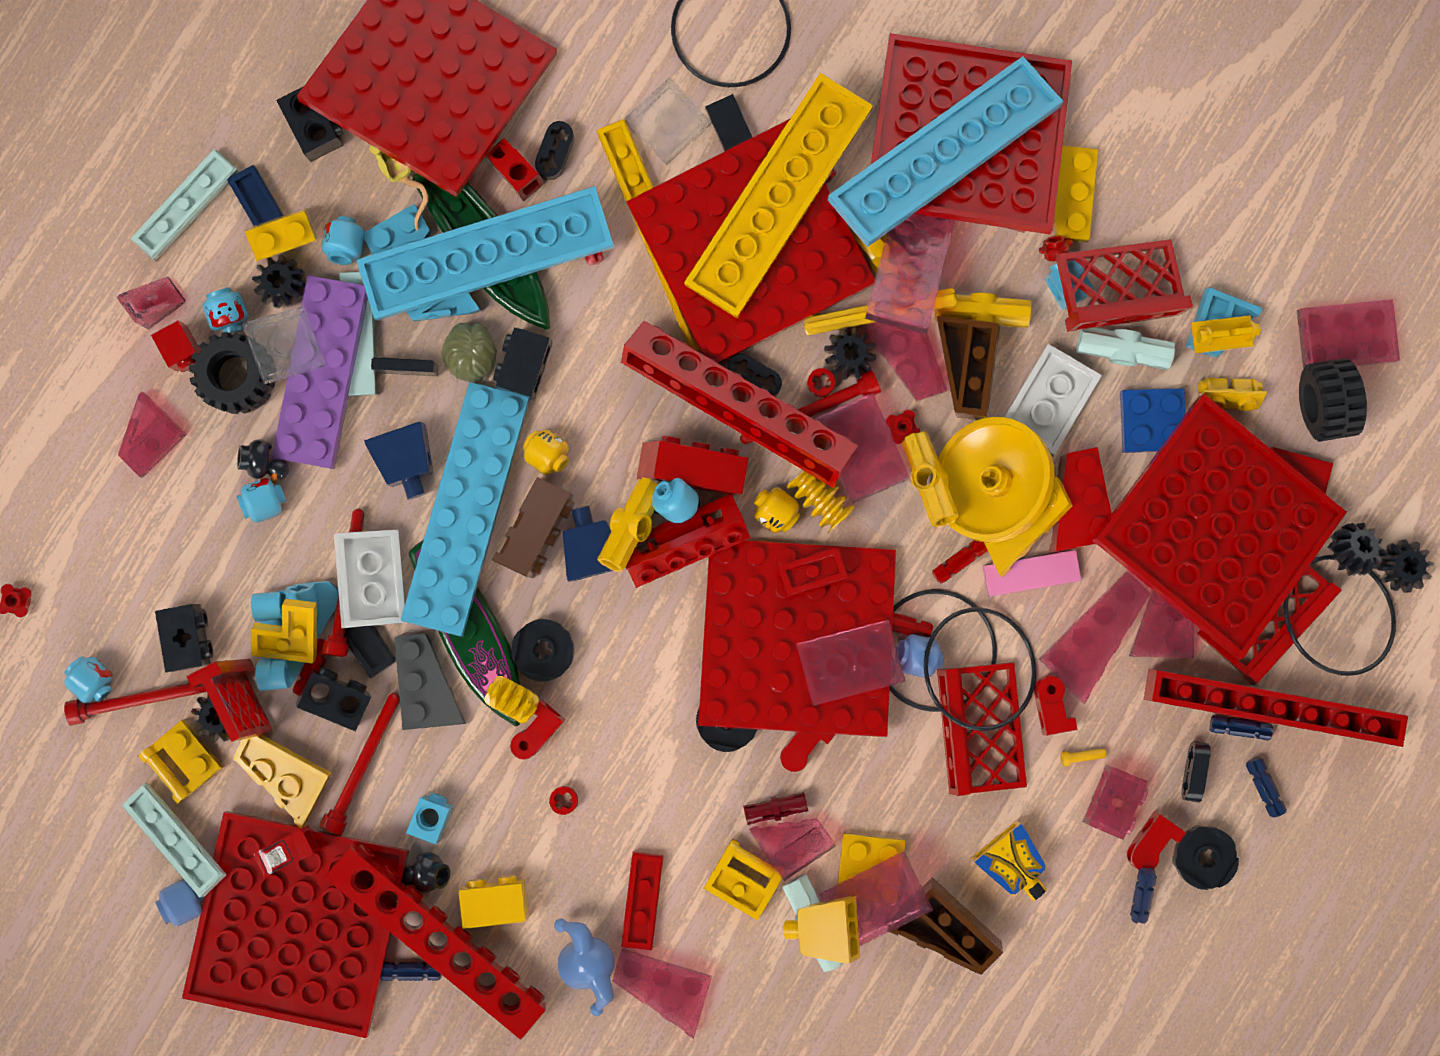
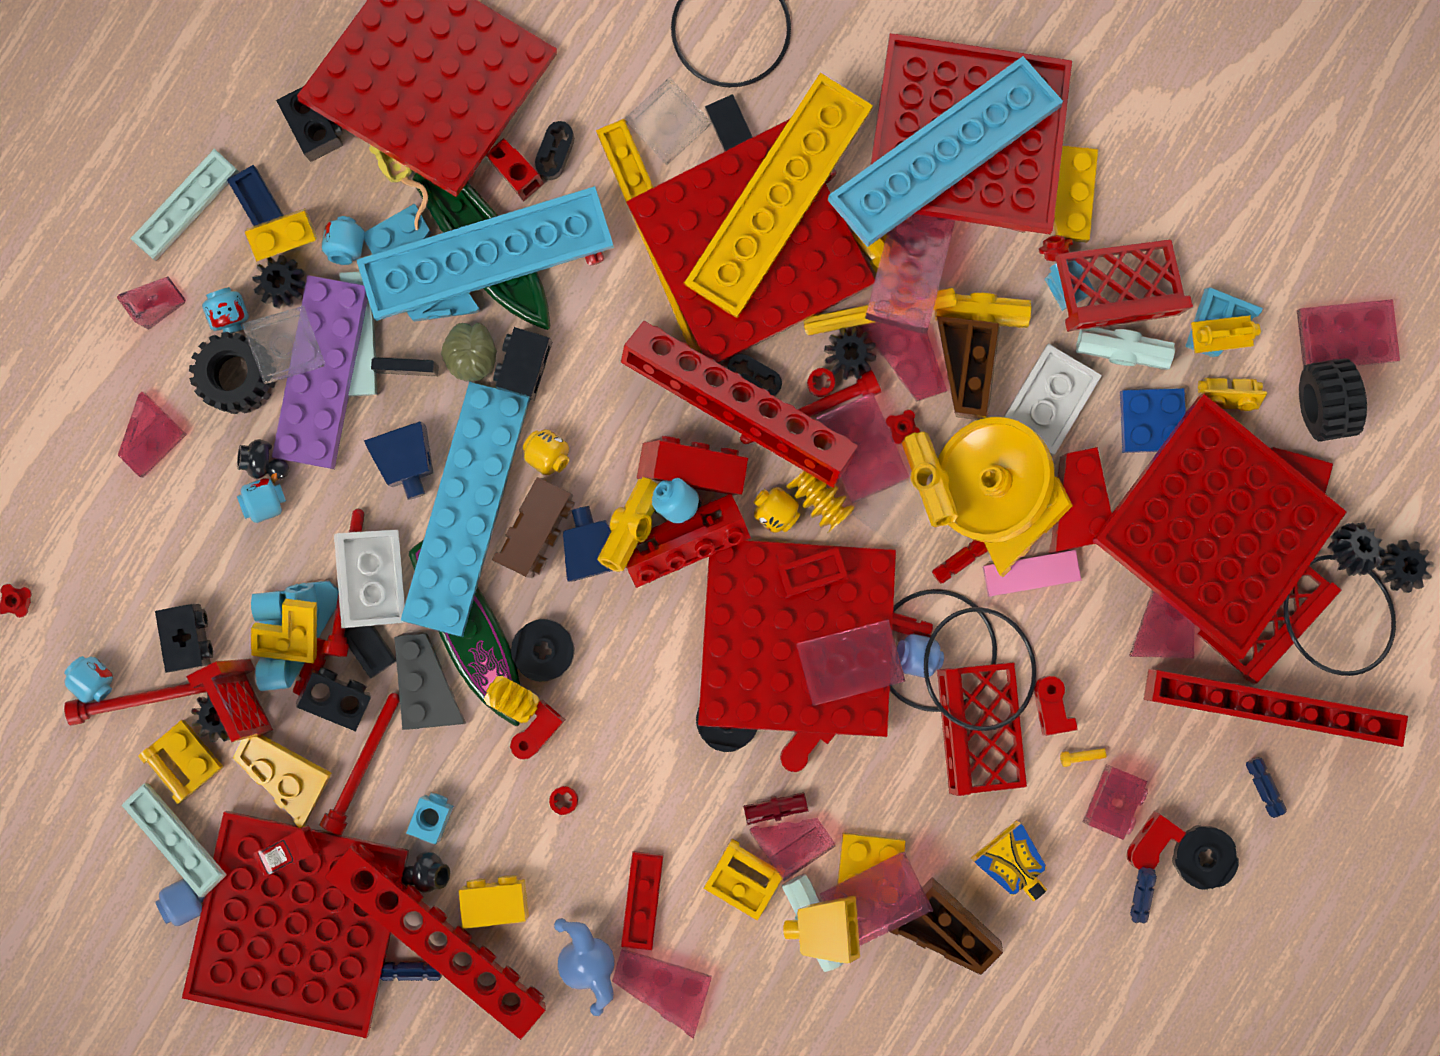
(176, 346): red brick -> none
(1089, 643): clear pink wing -> none
(1196, 772): black beam -> none
(1241, 728): dark blue axle -> none

